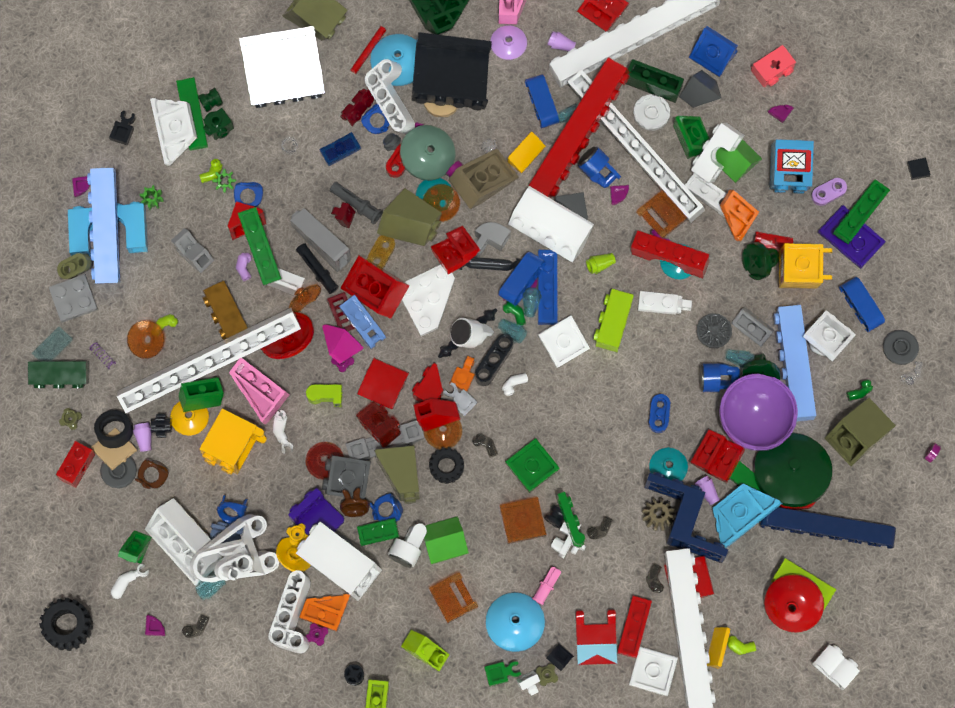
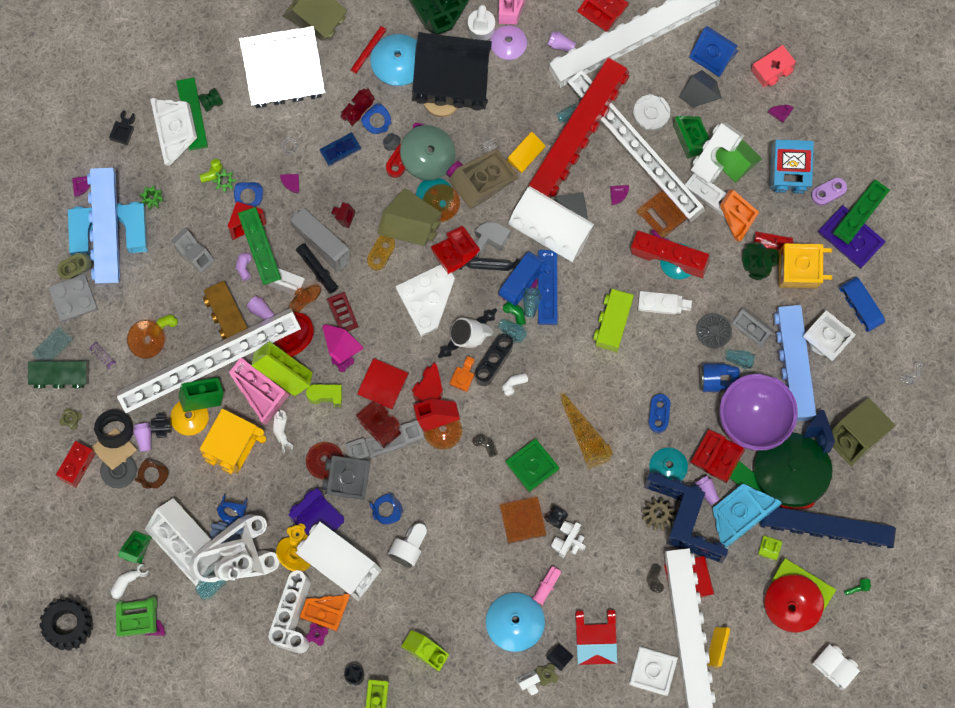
(136, 623): none -> bright green plate
(197, 629): clear smoke arm -> none
(217, 124): dark green brick -> none
(260, 308): none -> lavender cone
(281, 368): none -> lime brick
(290, 182): none -> magenta tile
(354, 505): reddish brown piece -> none
(362, 206): dark grey pin -> none
(362, 321): medium blue plate -> none
(375, 287): red slope -> none
(378, 532): green plate -> none
(401, 119): white beam -> none
(401, 471): olive slope -> none
(445, 540): bright green slope -> none
(446, 477): black tyre -> none
(447, 600): clear orange plate -> none
(464, 400): plate -> none
(481, 24): none -> white piece
(498, 673): green plate -> none
(543, 101): blue beam -> none
(563, 341): white tile -> none
(571, 520): green plate -> none
(589, 440): none -> clear yellow wedge
(593, 162): blue piece -> none
(600, 262): lime cone -> none
(600, 531): clear smoke arm -> none
(634, 627): red plate -> none
(654, 81): dark green brick -> none
(740, 648): lime arm -> none
(761, 366): dark green tile -> none
(770, 548): none -> lime tile
(821, 429): none -> dark blue slope
(860, 393): green arm -> none
(865, 585): none -> green hand
(900, 347): dark grey wheel -> none
(918, 169): black tile -> none
(932, 452): magenta tile -> none

